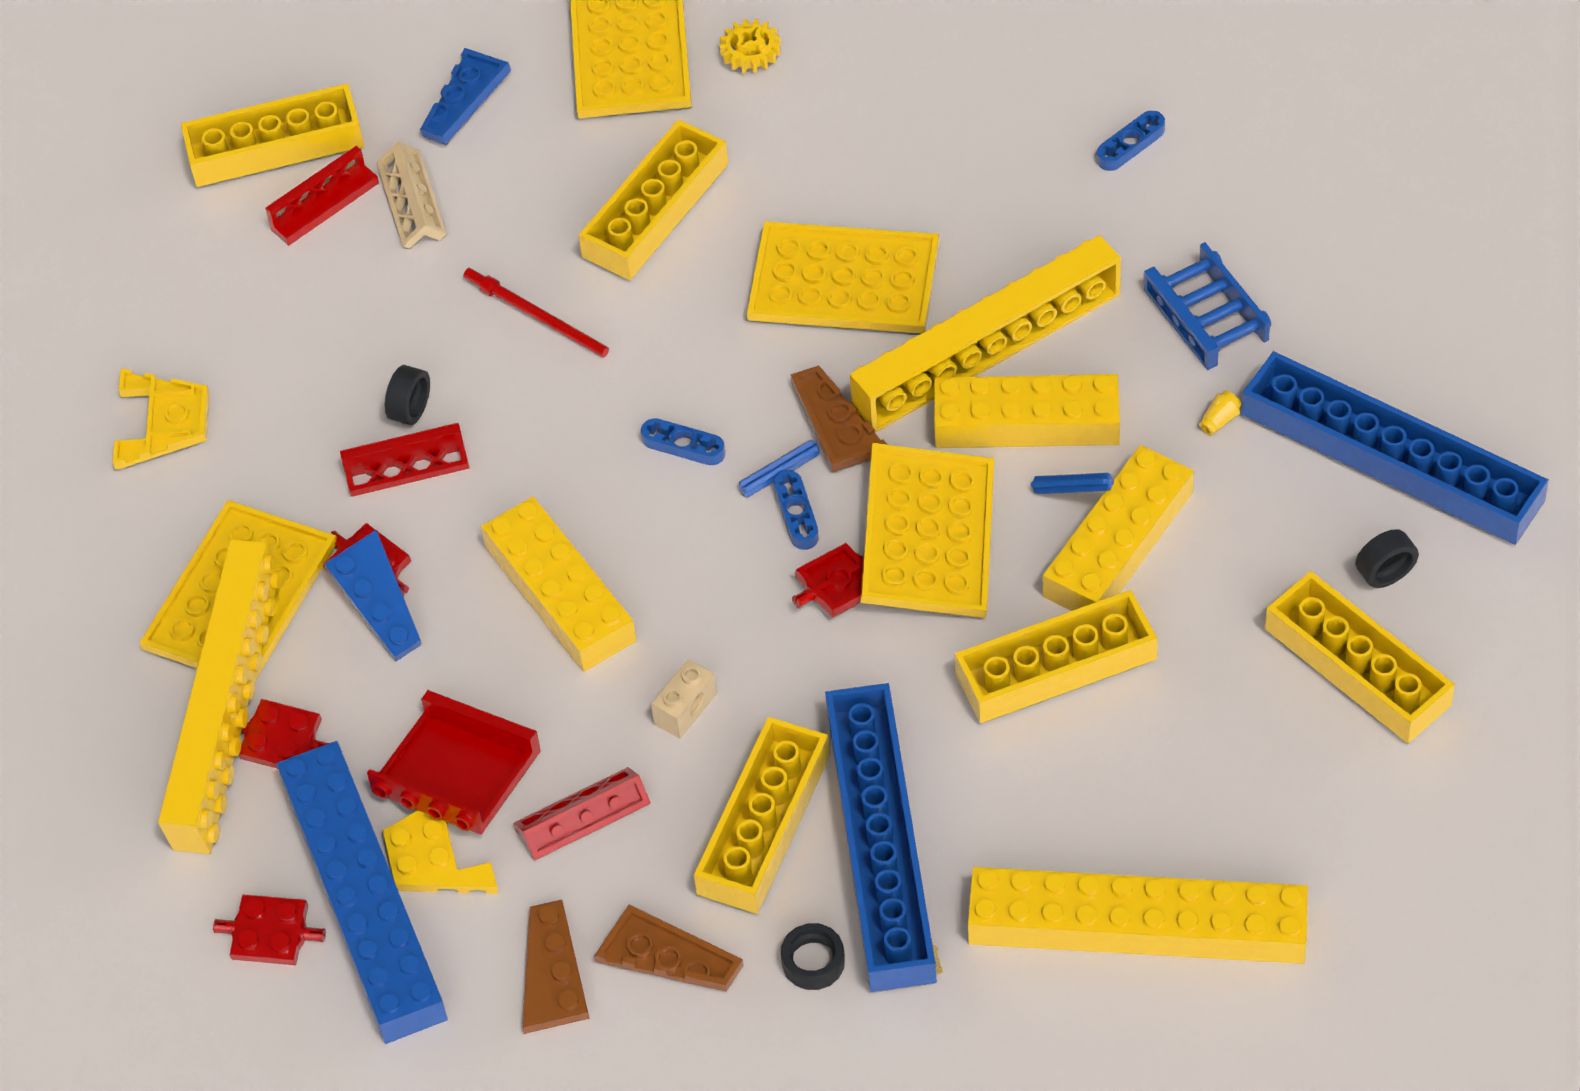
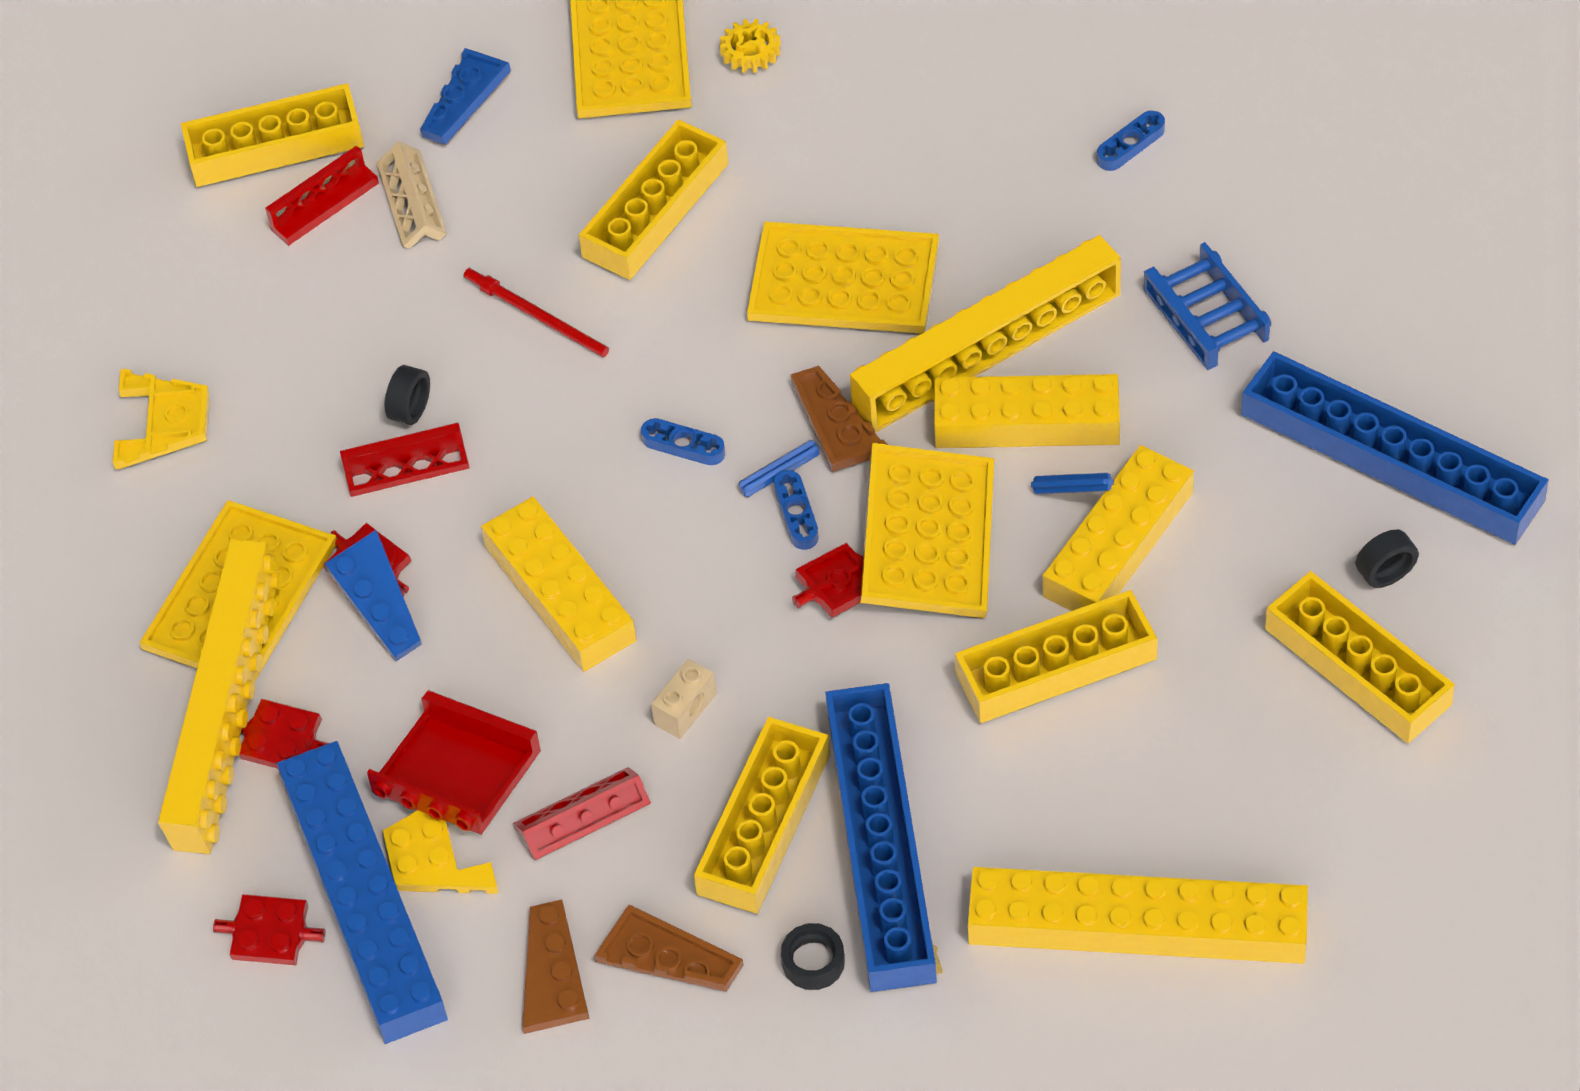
(1220, 412): yellow cone -> none

